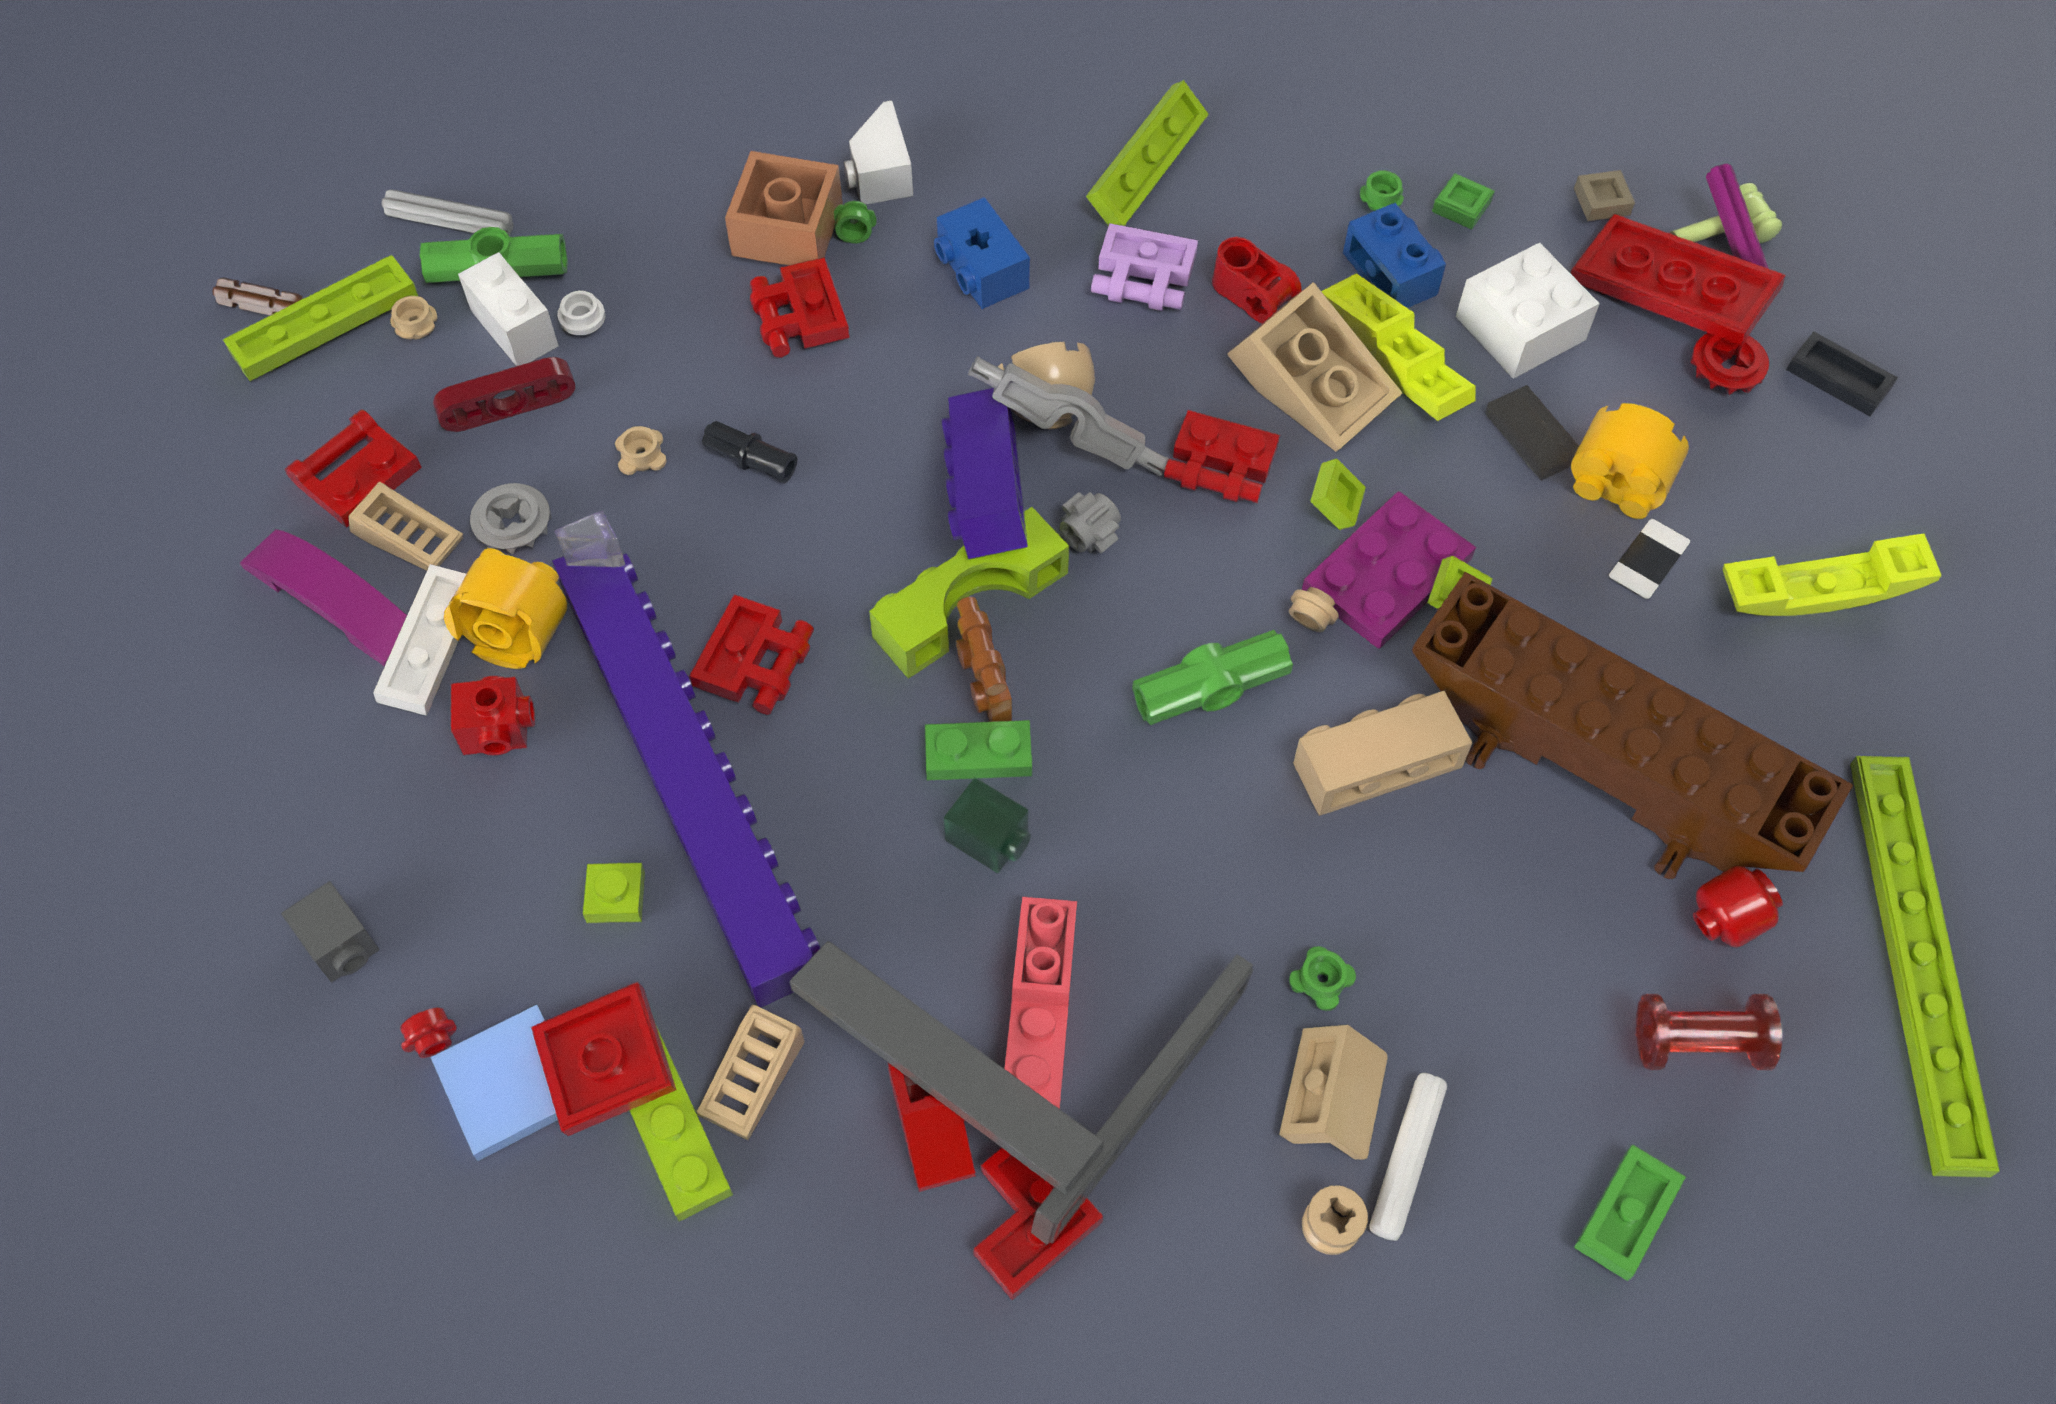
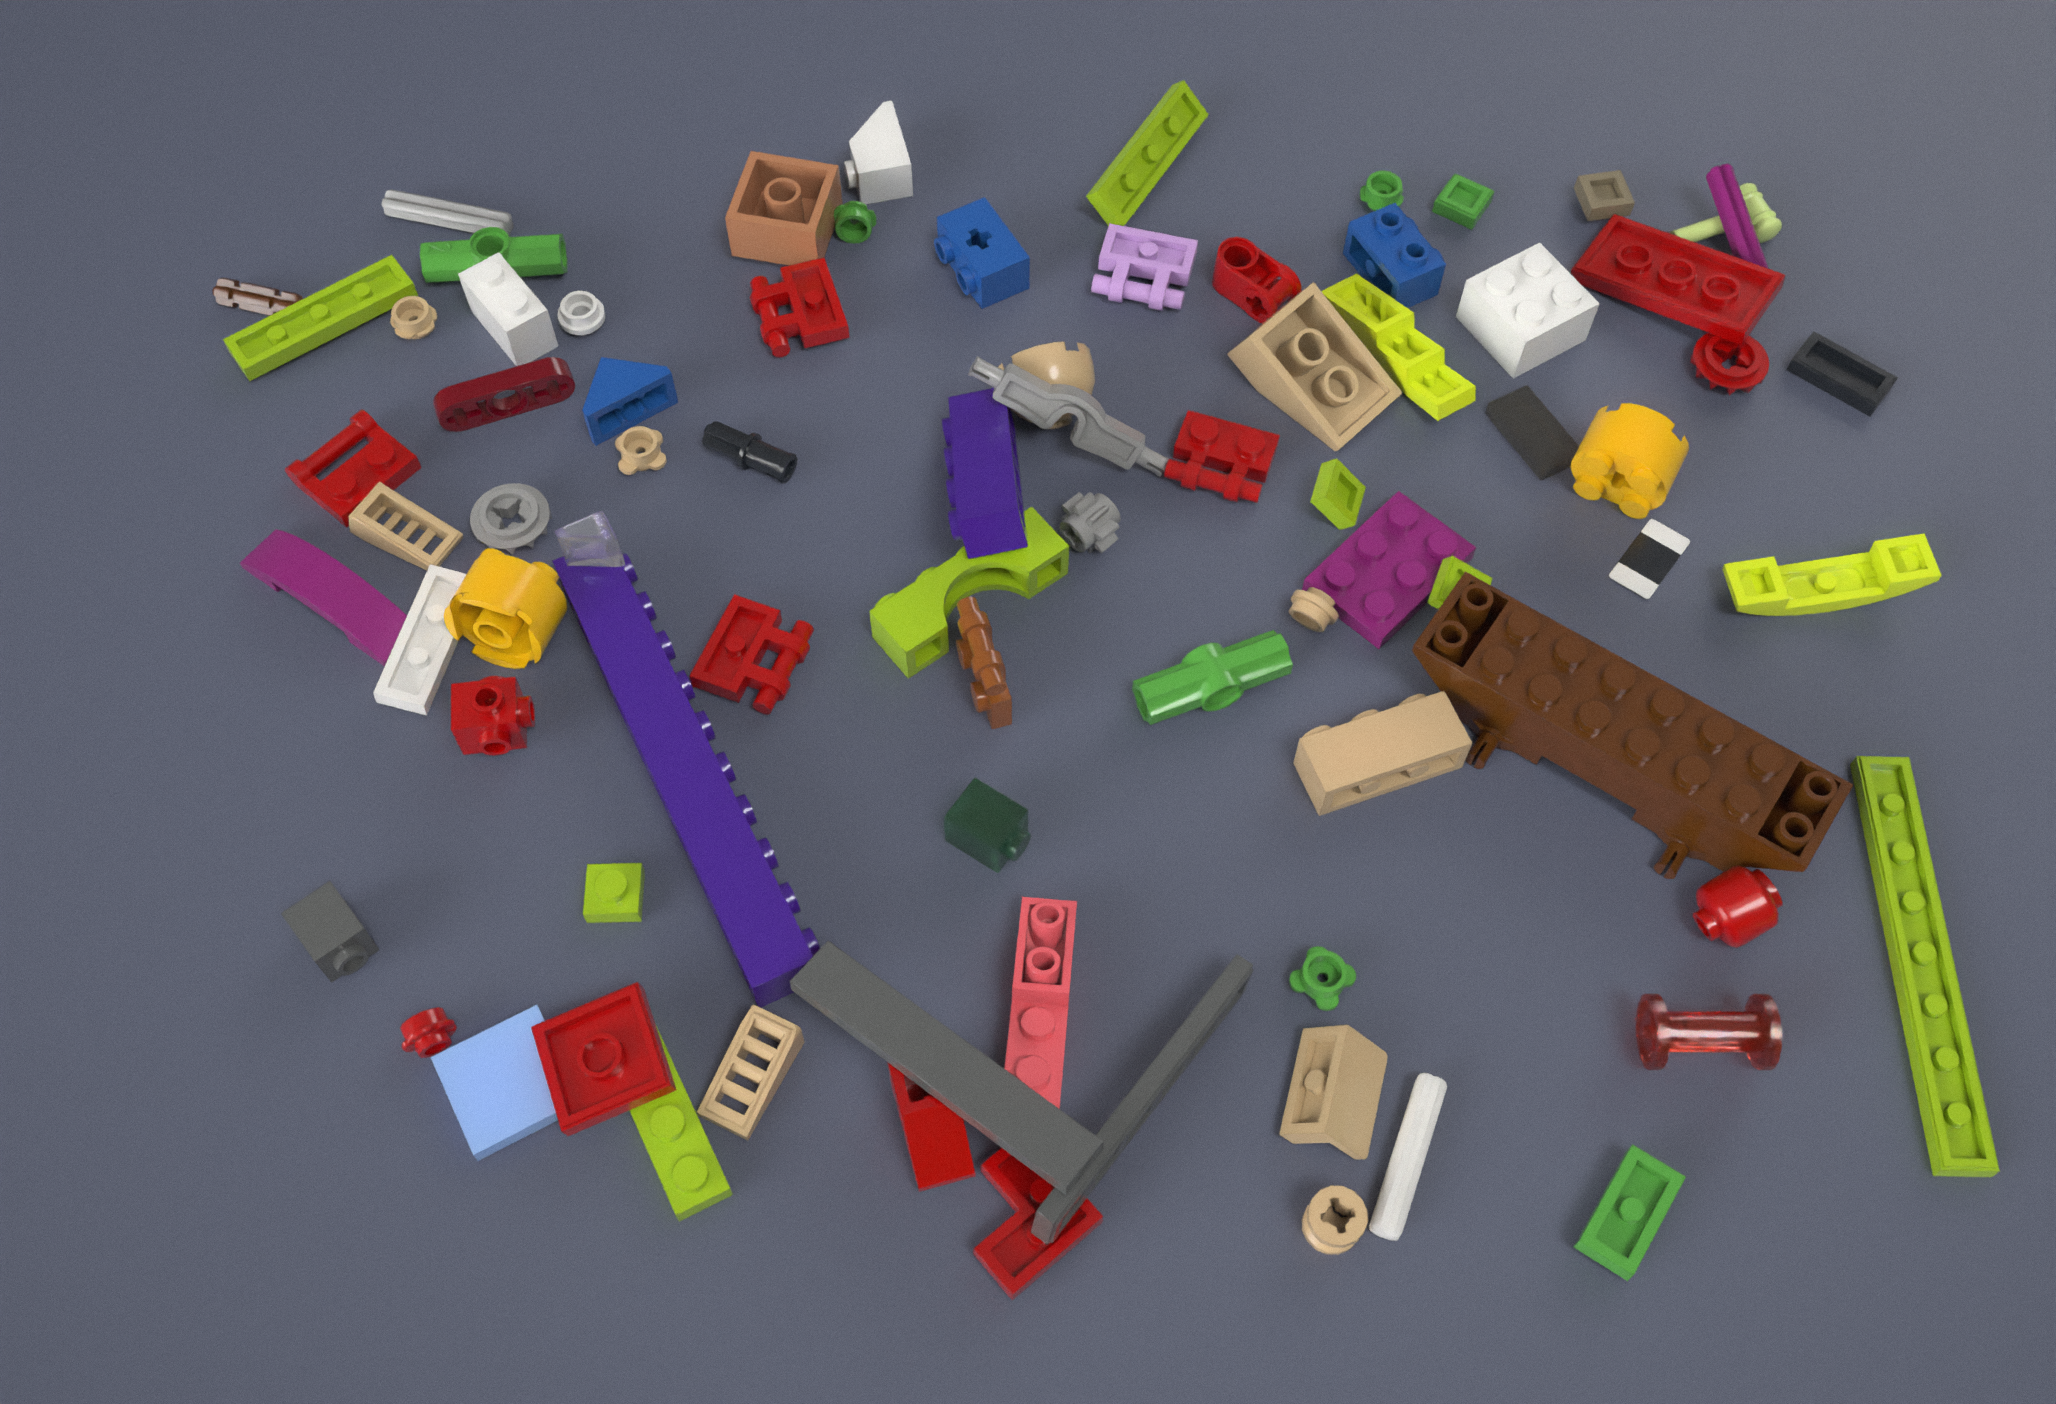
(626, 395): none -> blue slope
(978, 750): bright green plate -> none

